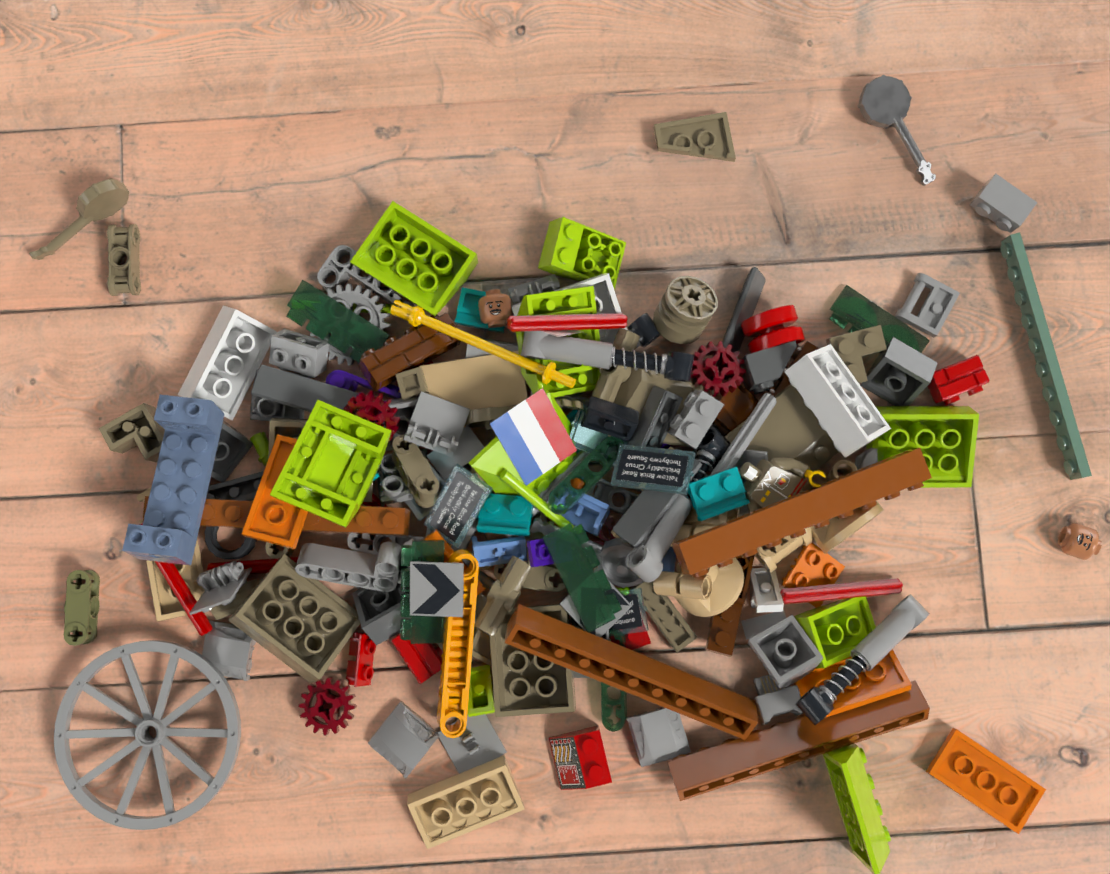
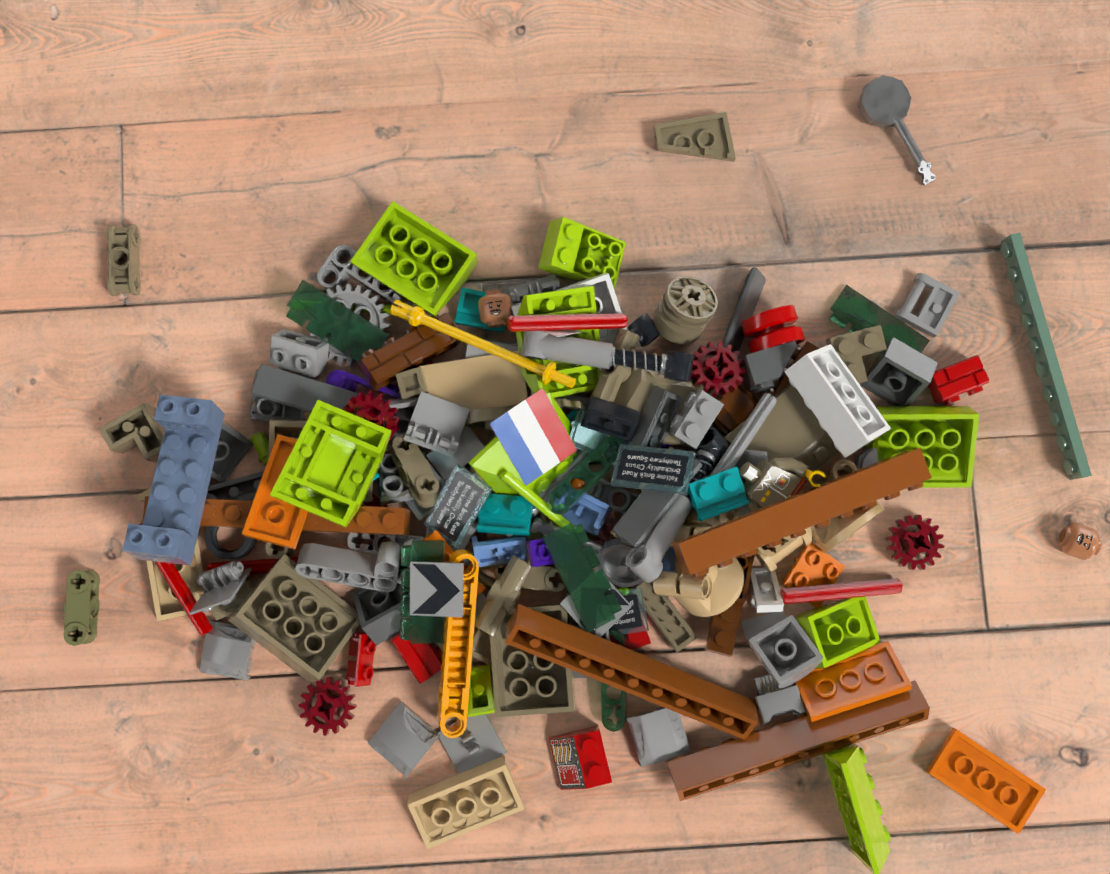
(93, 204): dark tan piece -> none
(142, 737): light grey wheel -> none
(228, 360): white slope -> none
(865, 656): piece -> none
(921, 534): none -> dark red gear
(1003, 204): light grey brick -> none

